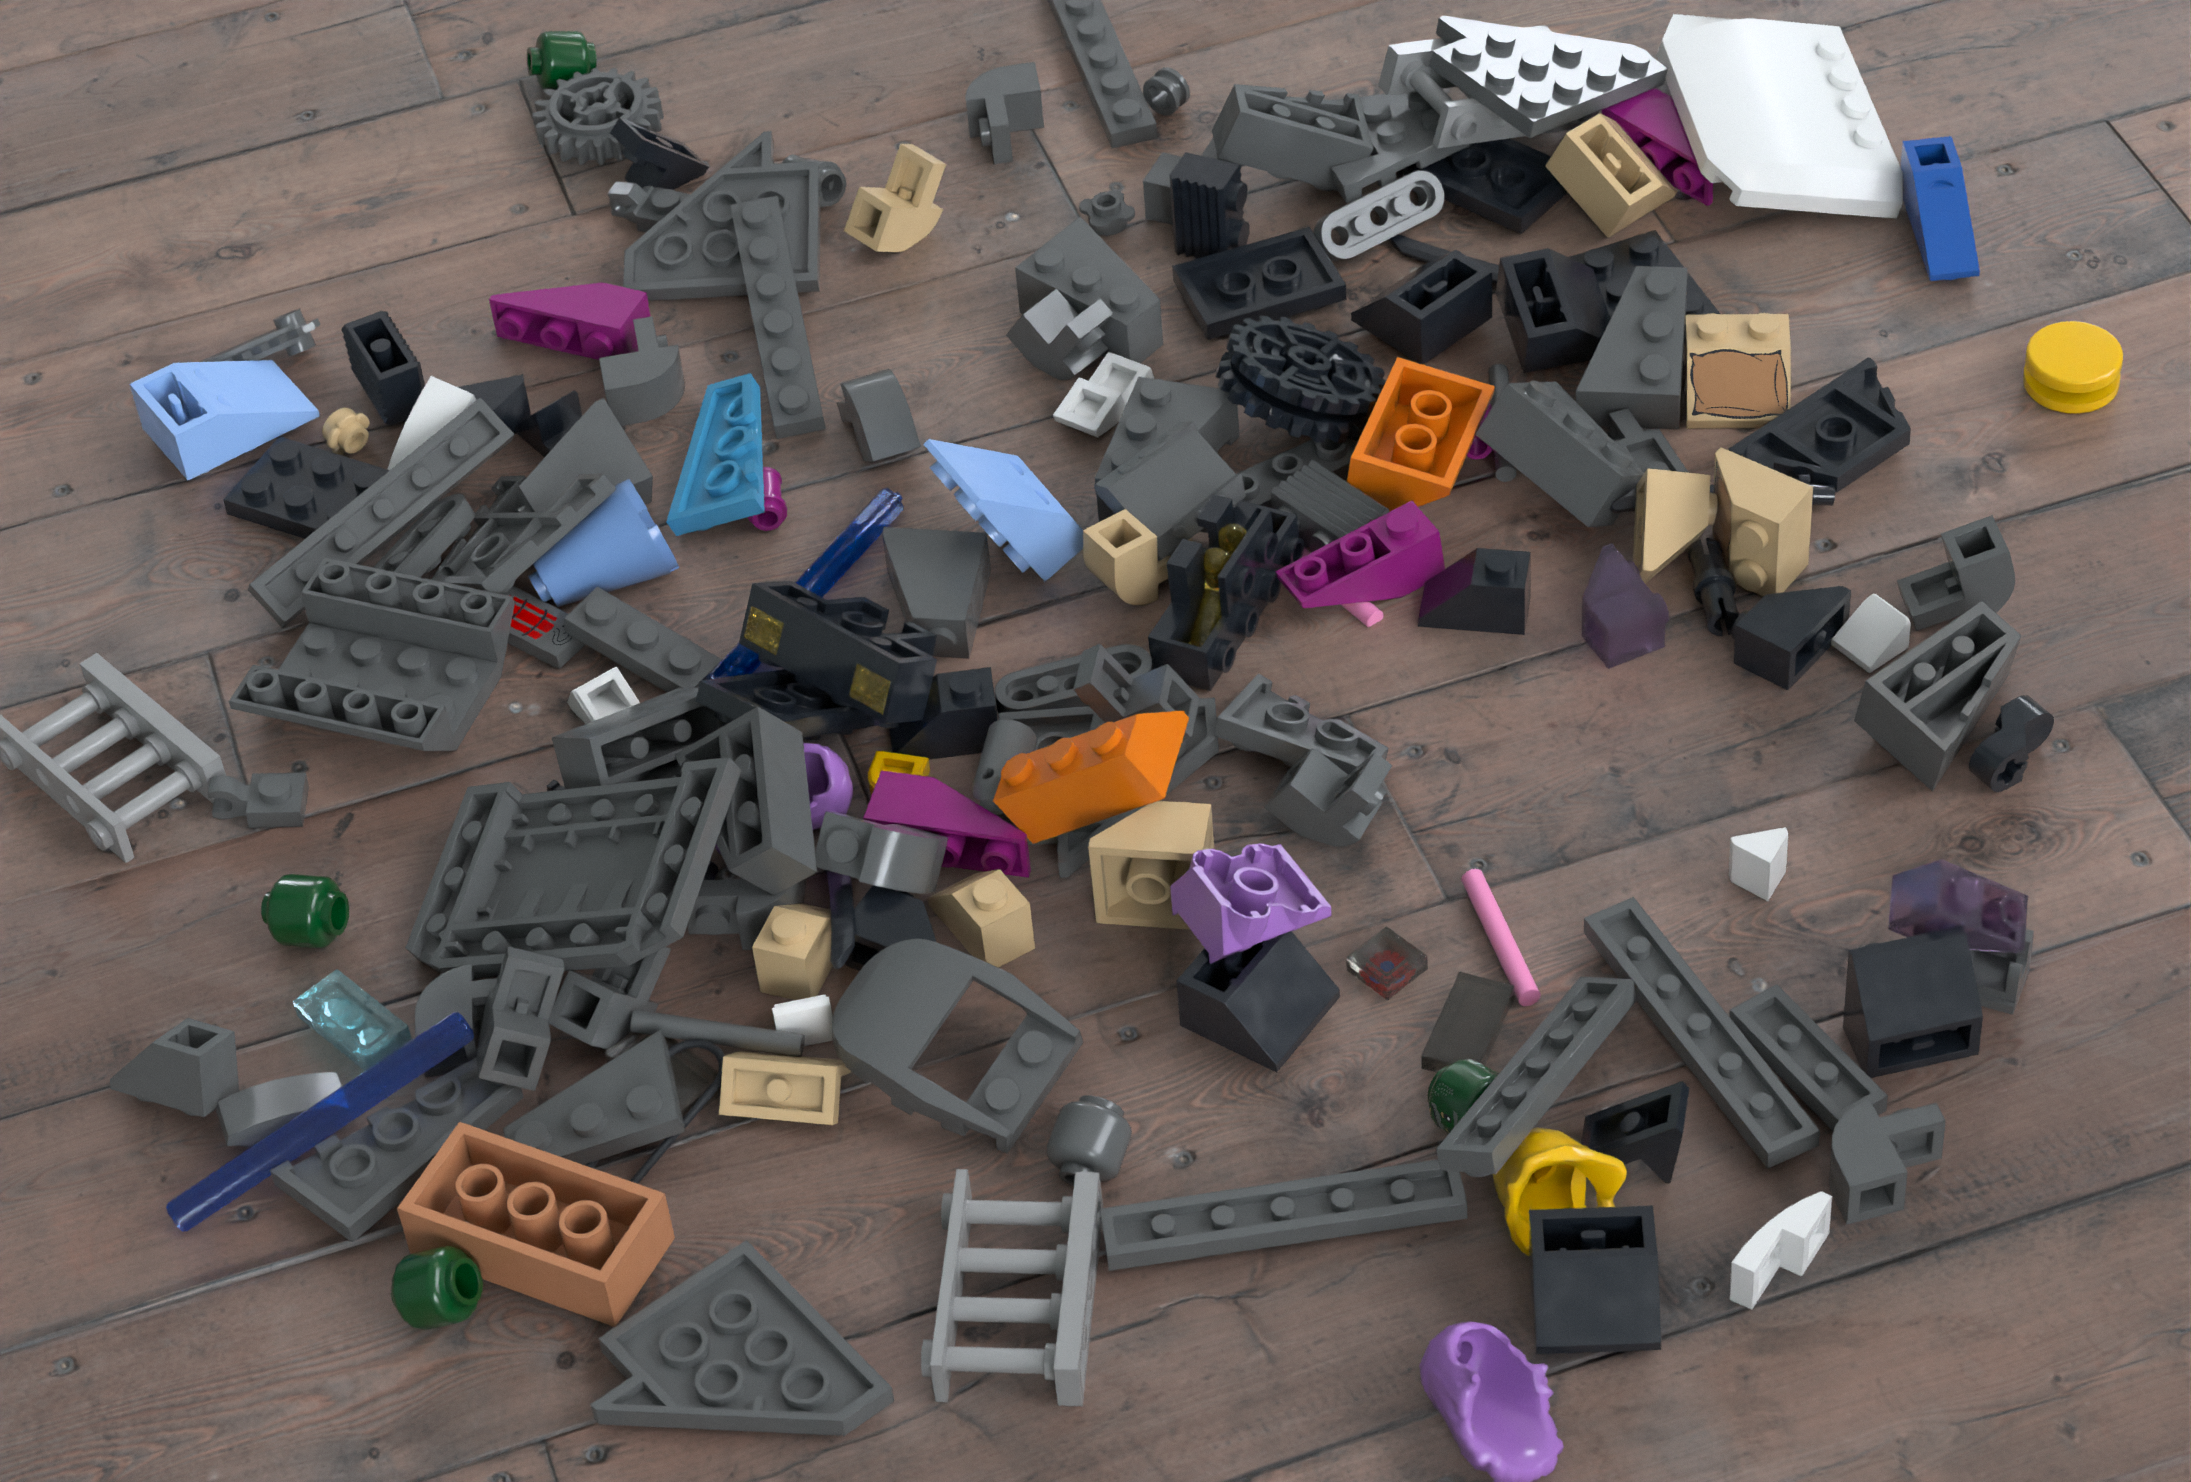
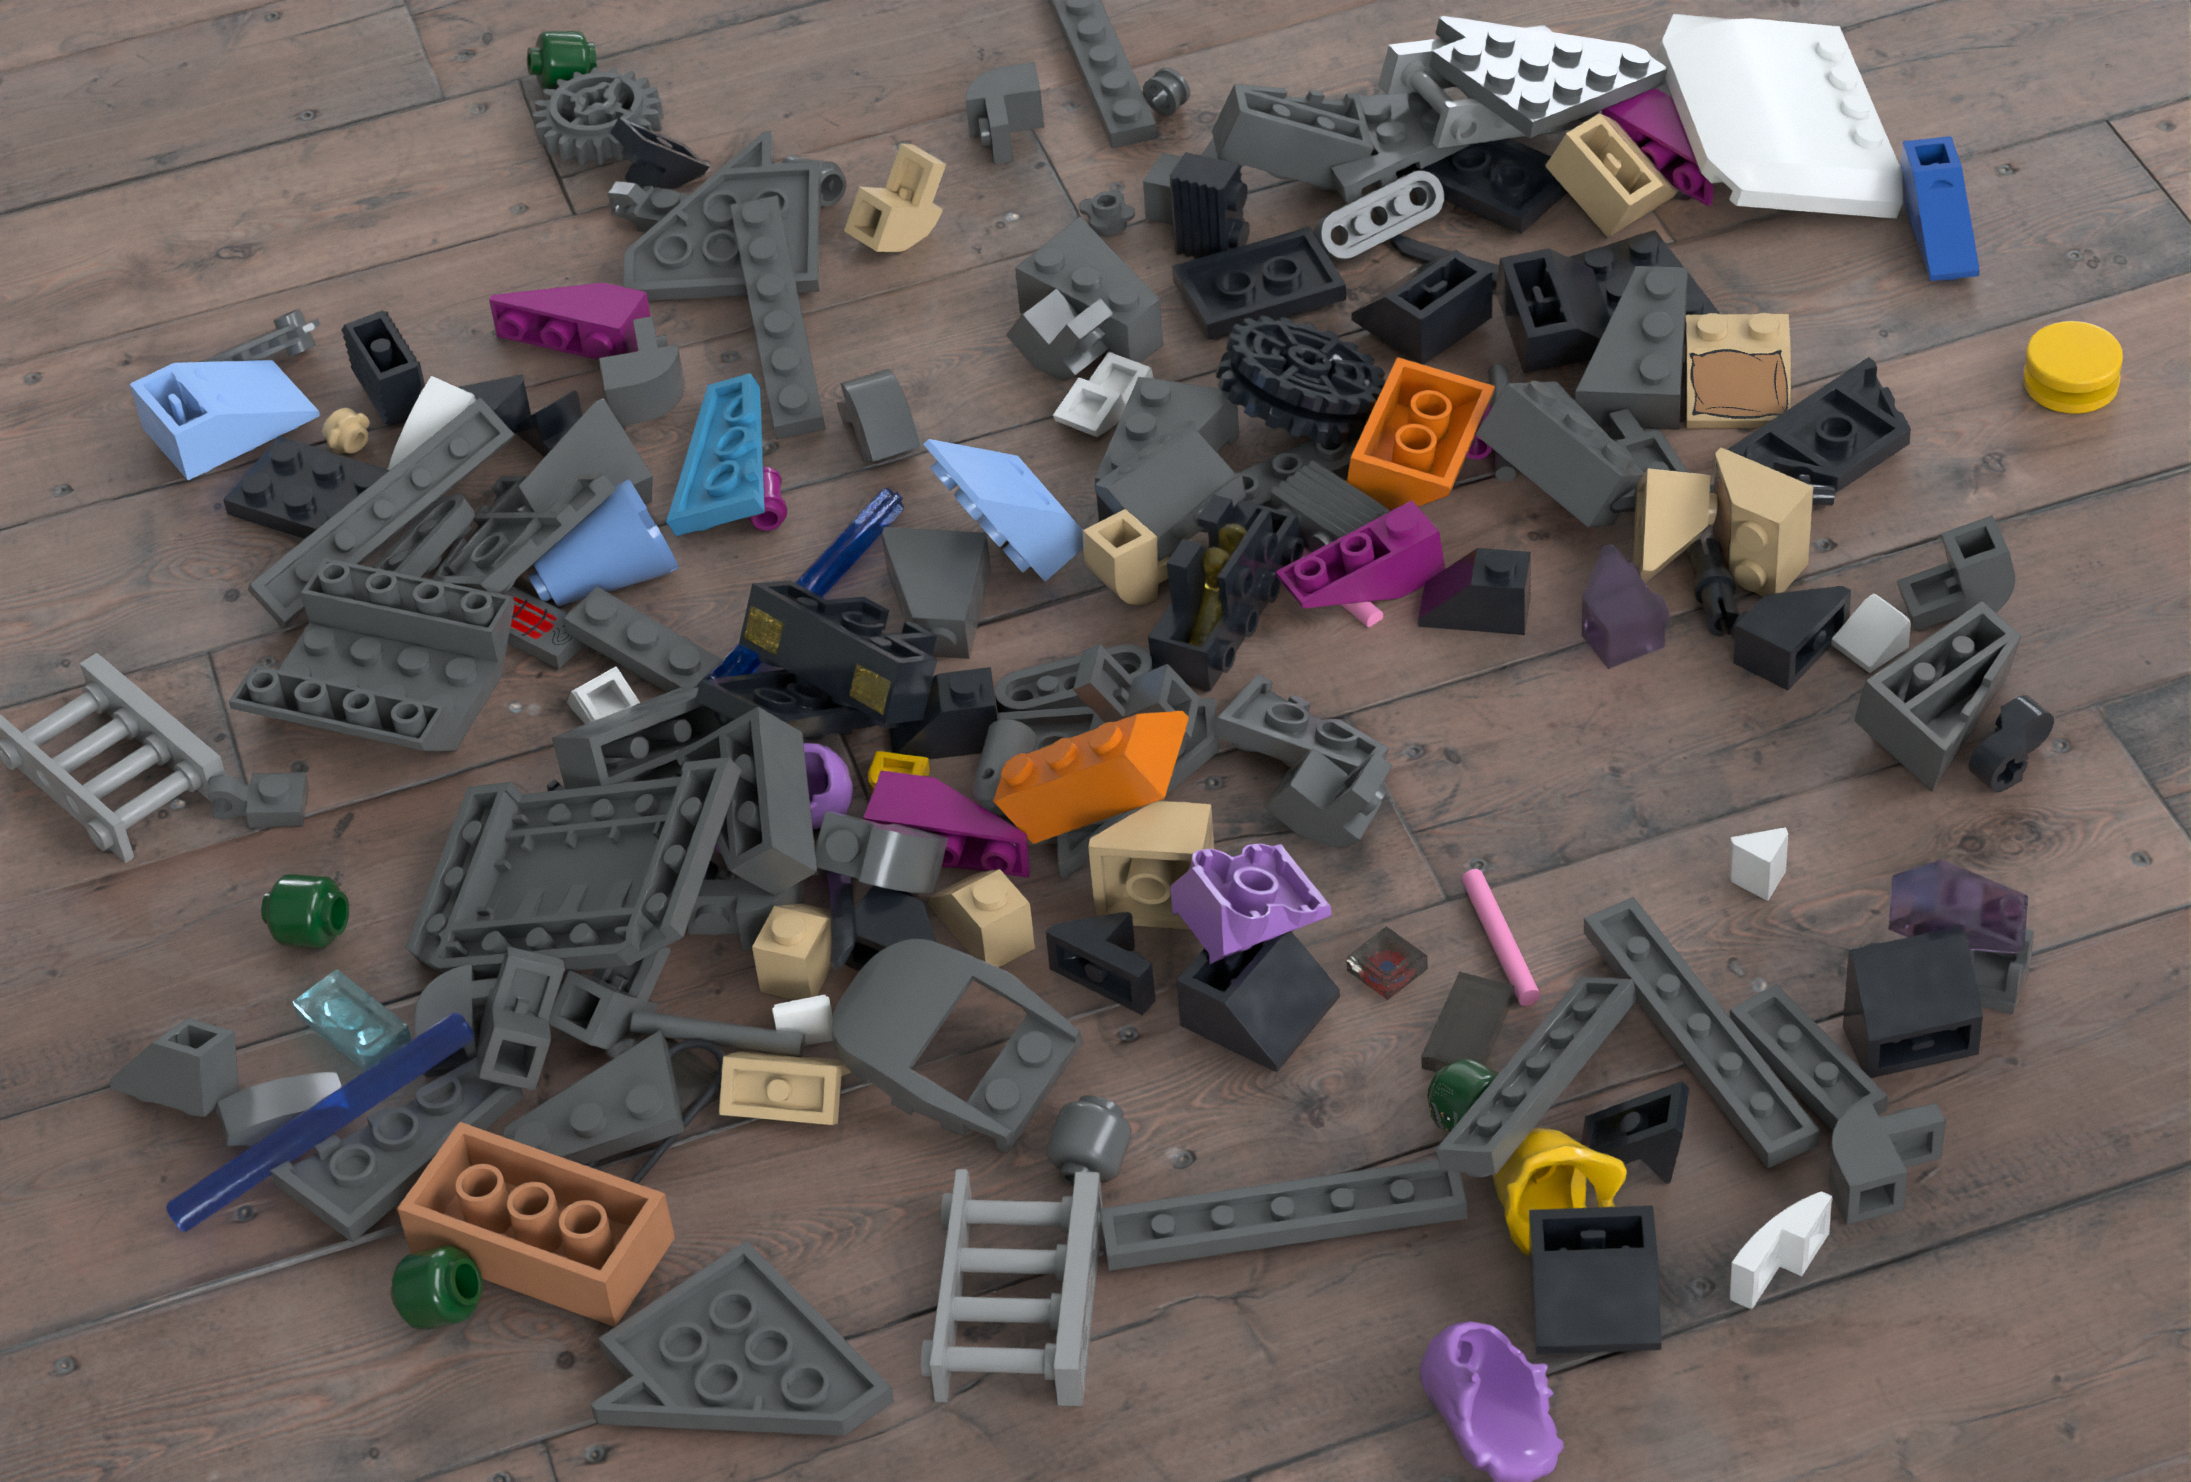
(1102, 958): none -> black slope

